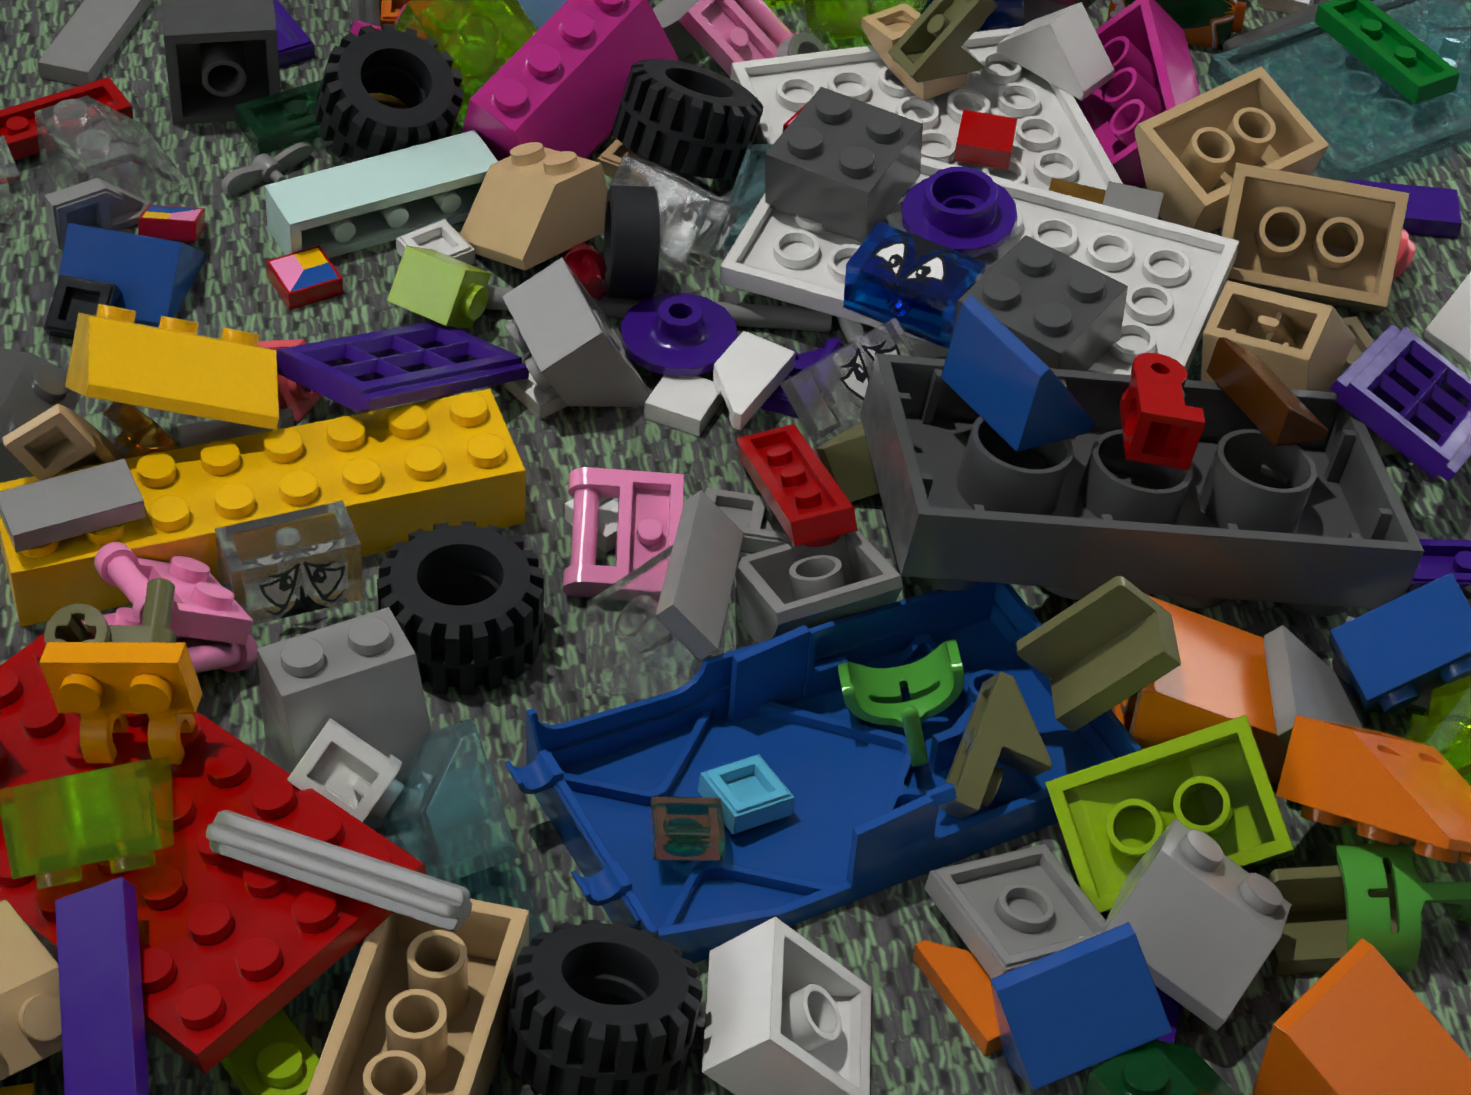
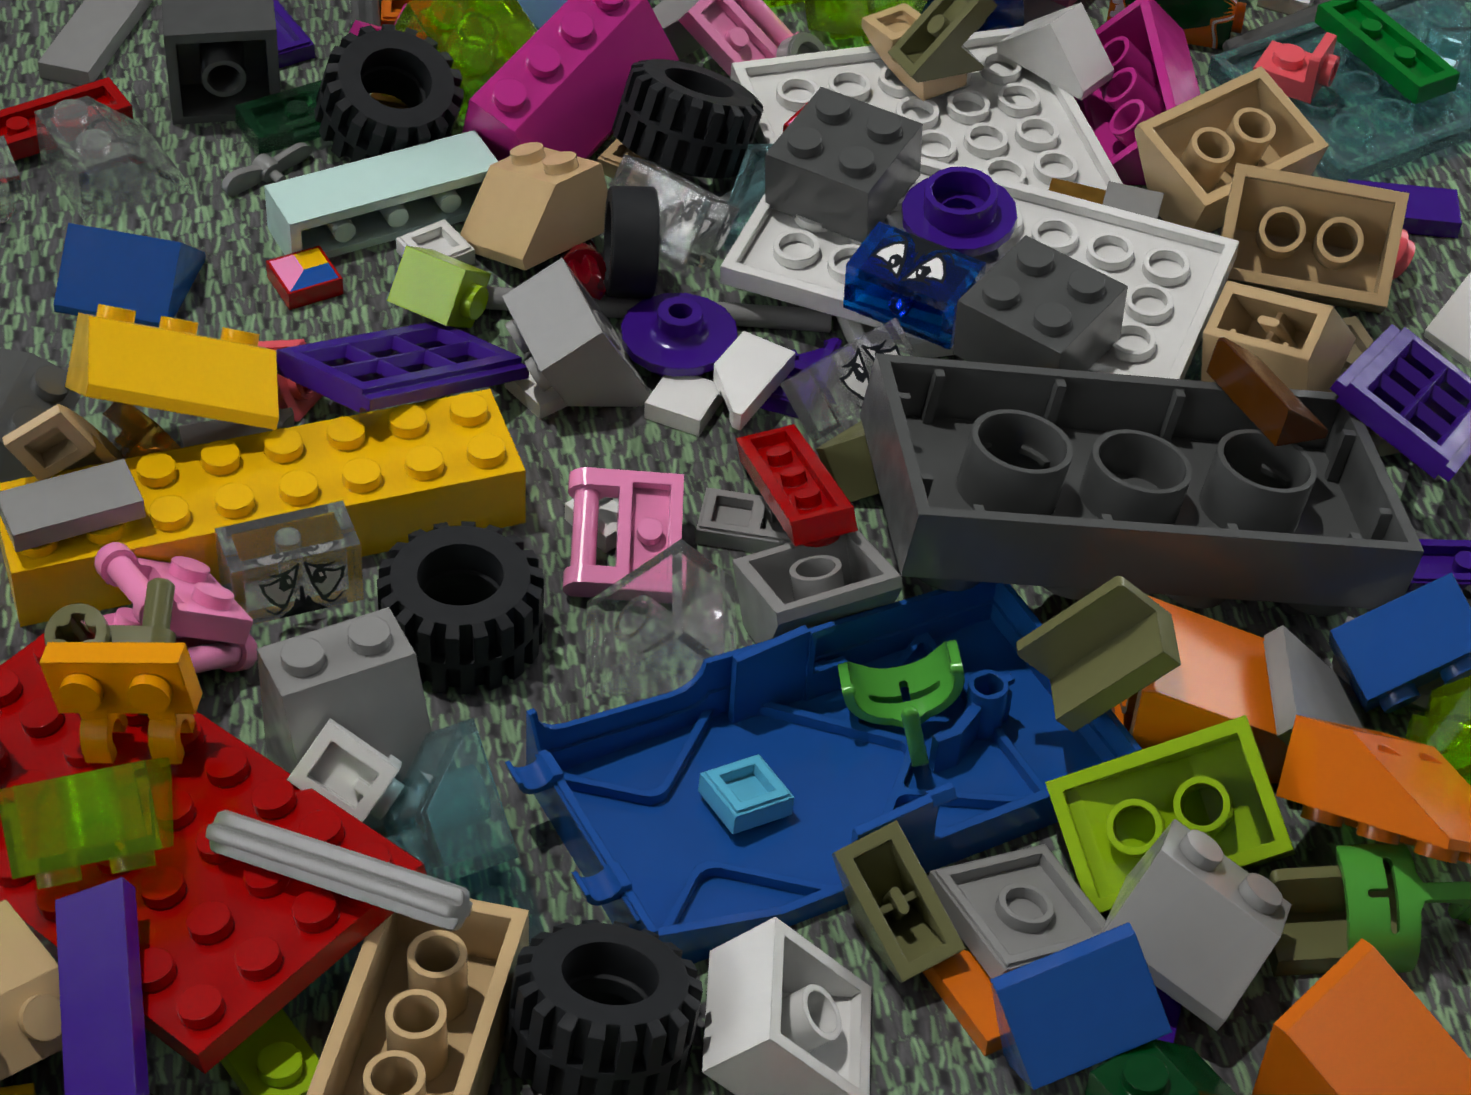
(76, 296): black tile -> none
(93, 205): light grey tile -> none
(172, 223): red tile -> none
(687, 828): tile -> none
(700, 576): light grey tile -> none
(896, 903): none -> olive slope
(985, 139): red tile -> none
(996, 731): olive slope -> none
(1009, 383): blue slope -> none
(1154, 414): red leg -> none
(1299, 71): none -> coral bracket

